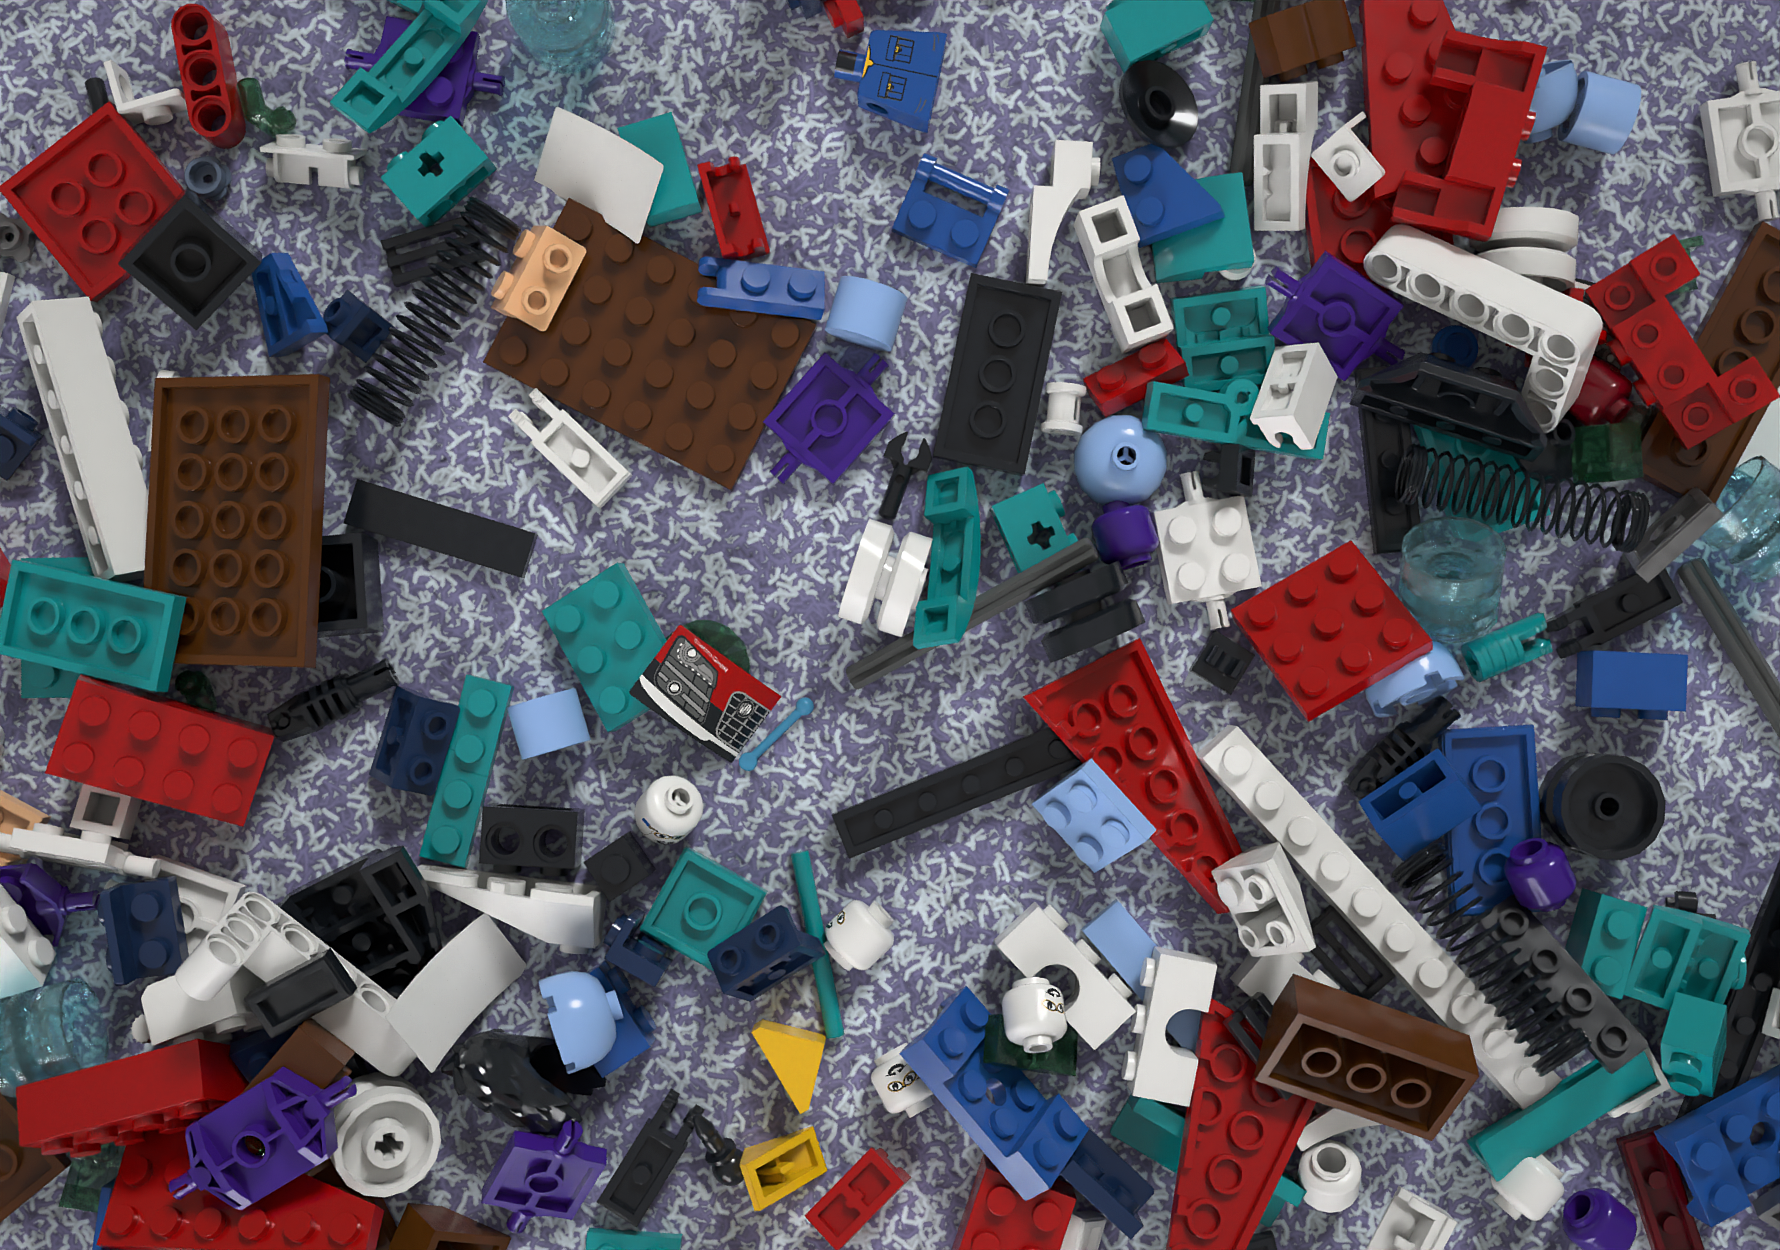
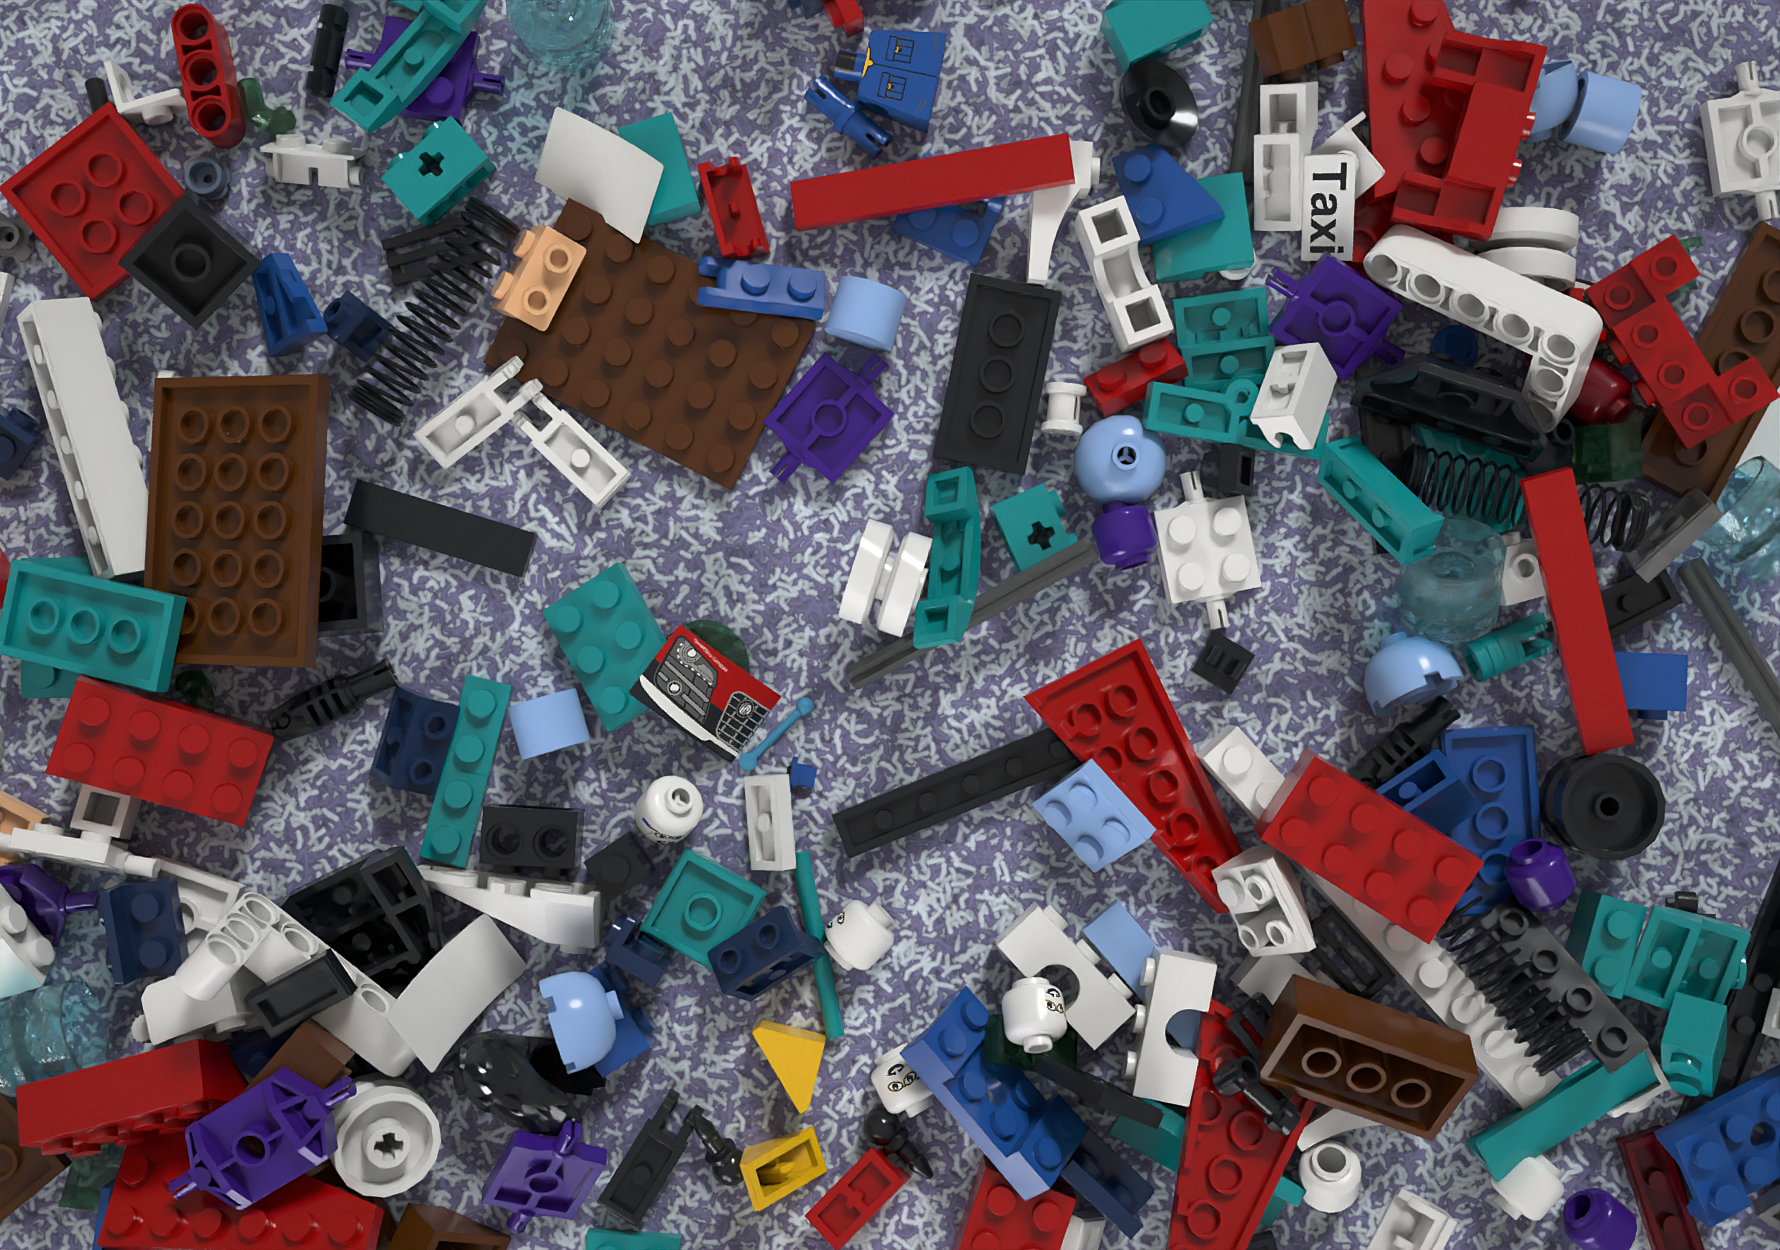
(327, 51): none -> black axle
(474, 415): none -> white hinge
(770, 822): none -> white plate
(801, 774): none -> blue piece
(848, 117): none -> blue pin
(884, 1130): none -> black bar
(901, 473): black bar -> none
(933, 182): none -> red tile
(1084, 611): black wheel -> none
(1097, 1093): none -> black plate
(1243, 1077): none -> black bar
(1328, 206): none -> white sticker
(1331, 630): red plate -> none
(1367, 846): none -> red brick
(1378, 500): none -> teal container
(1521, 572): none -> white brick
(1576, 610): none -> red tile

